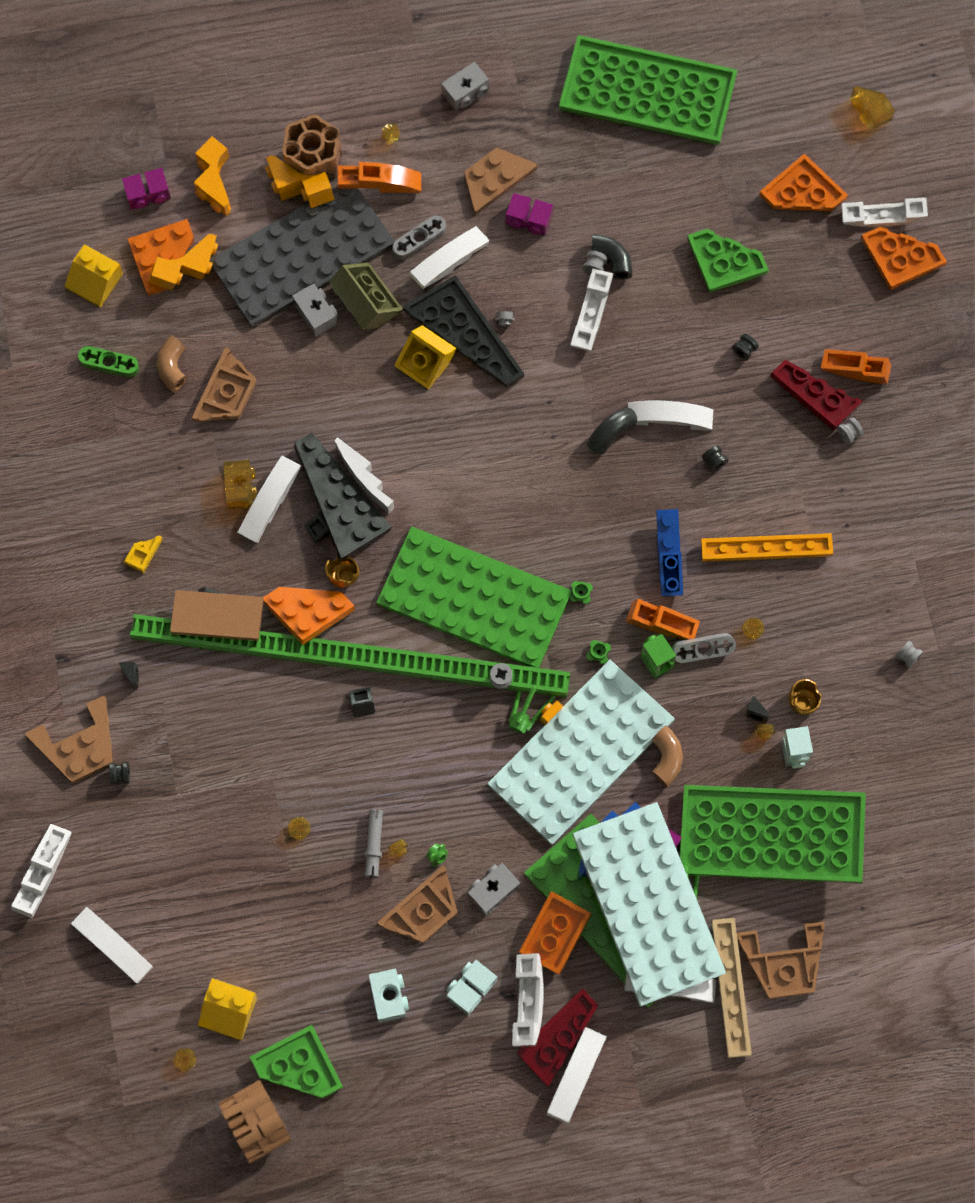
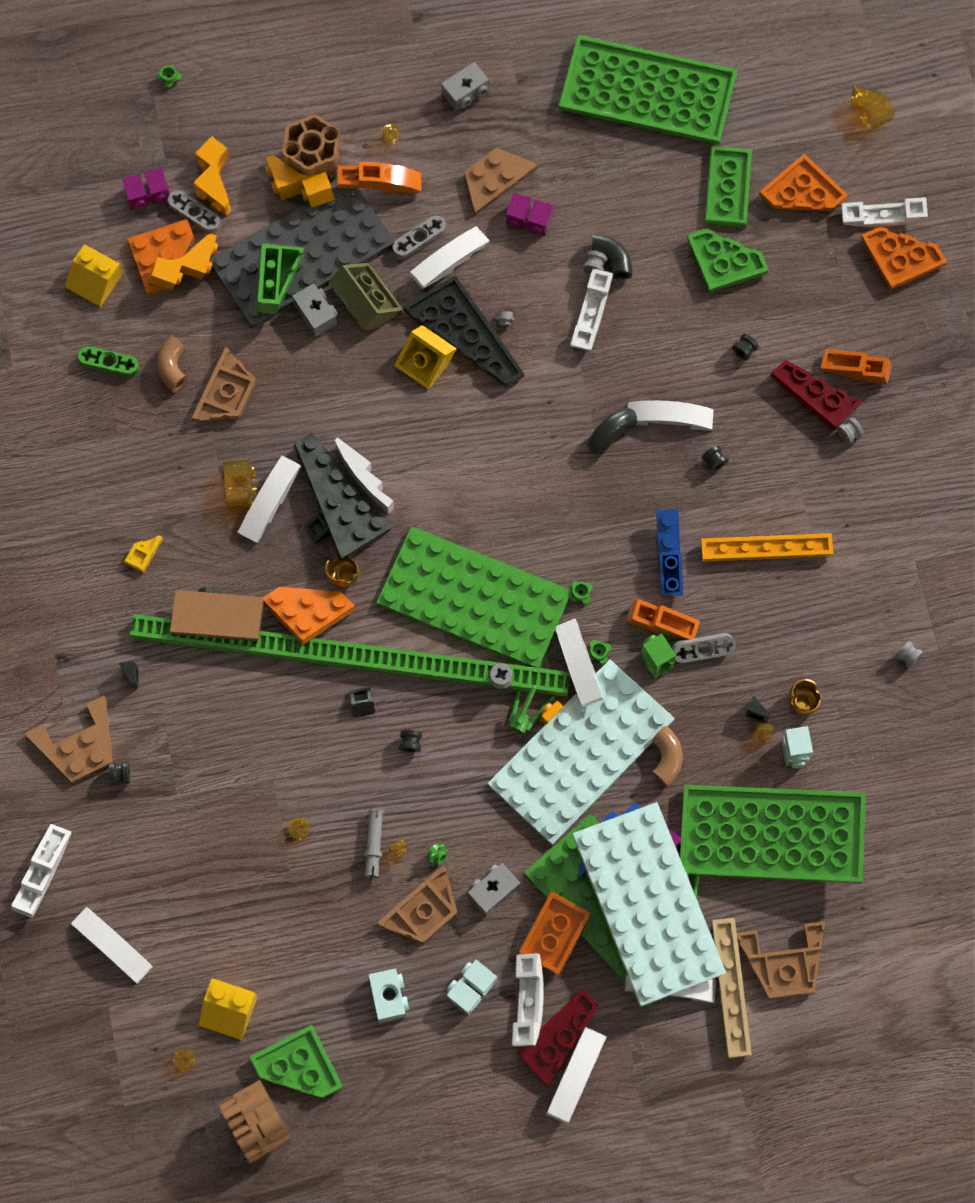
(168, 70): none -> bright green plate
(196, 220): none -> light grey beam
(275, 275): none -> bright green wedge
(410, 741): none -> pearl dark grey wheel
(579, 663): none -> white slope
(728, 187): none -> bright green tile
(753, 628): clear yellow plate -> none

